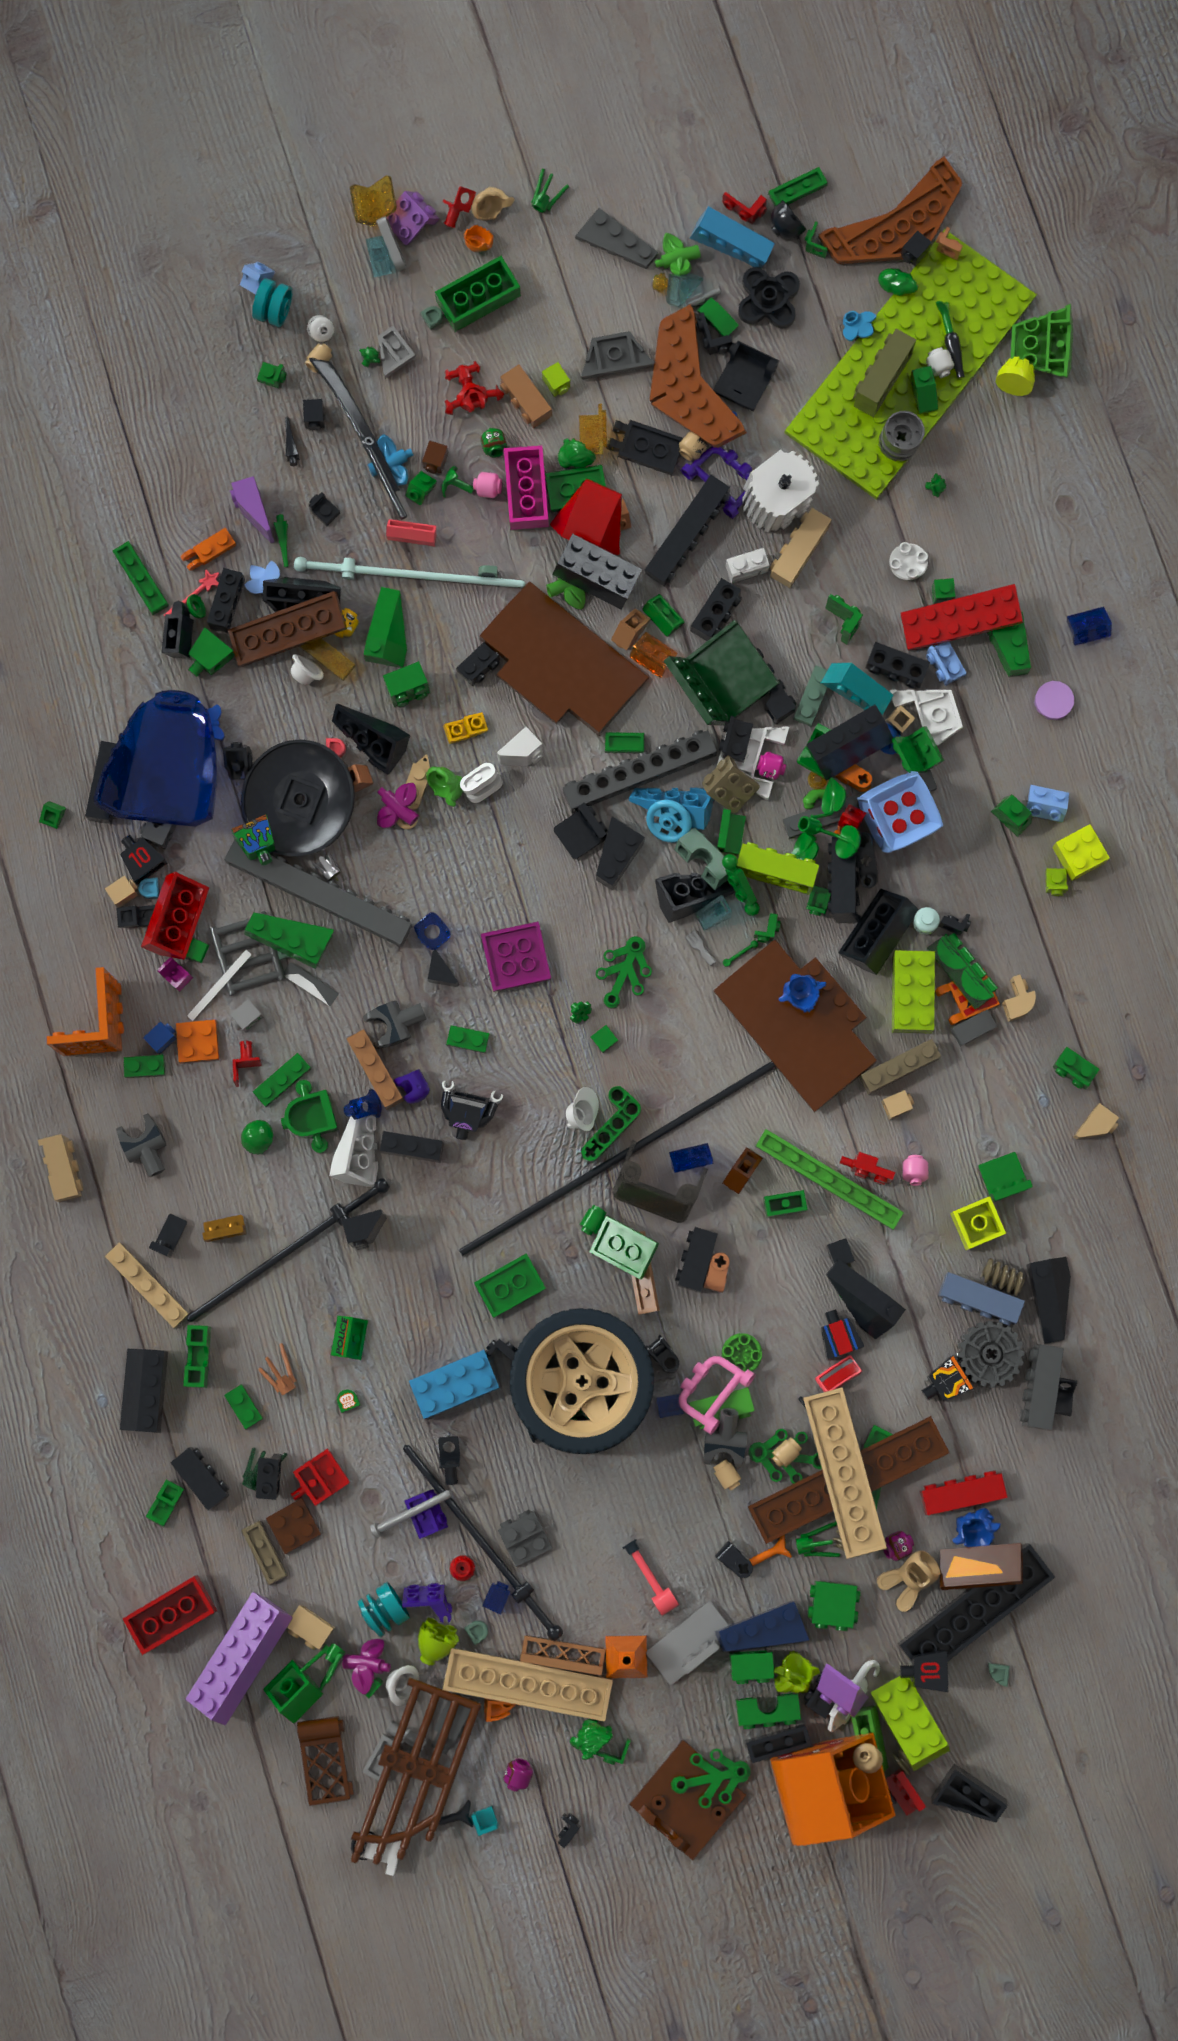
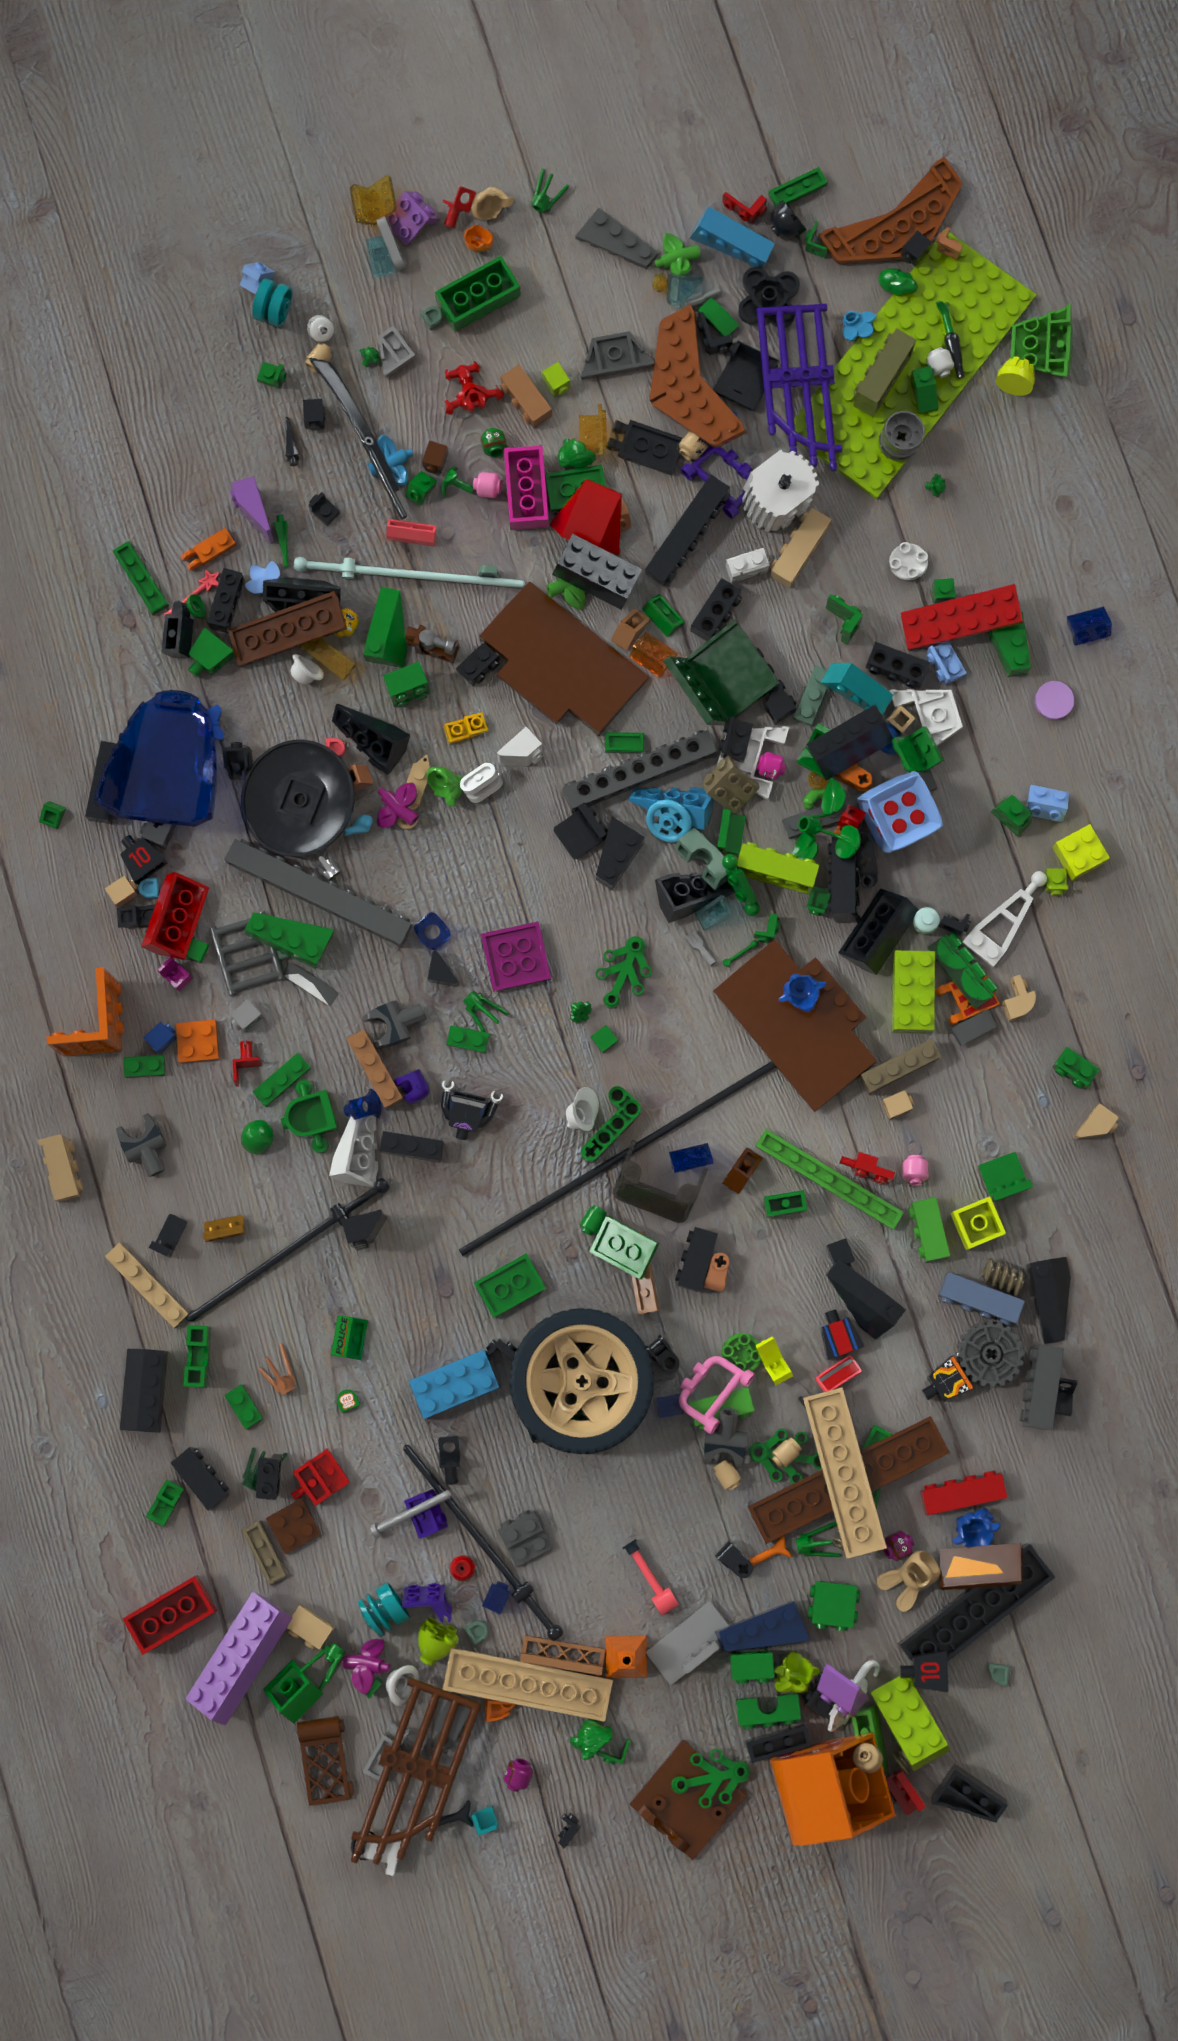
(218, 986): white sticker -> none
(255, 839): torso -> none
(361, 825): none -> medium azure animal
(427, 642): none -> hips
(474, 1002): none -> green plant
(773, 1361): none -> neon yellow bracket
(798, 377): none -> dark purple piece
(929, 1230): none -> bright green brick
(984, 946): none -> white plate

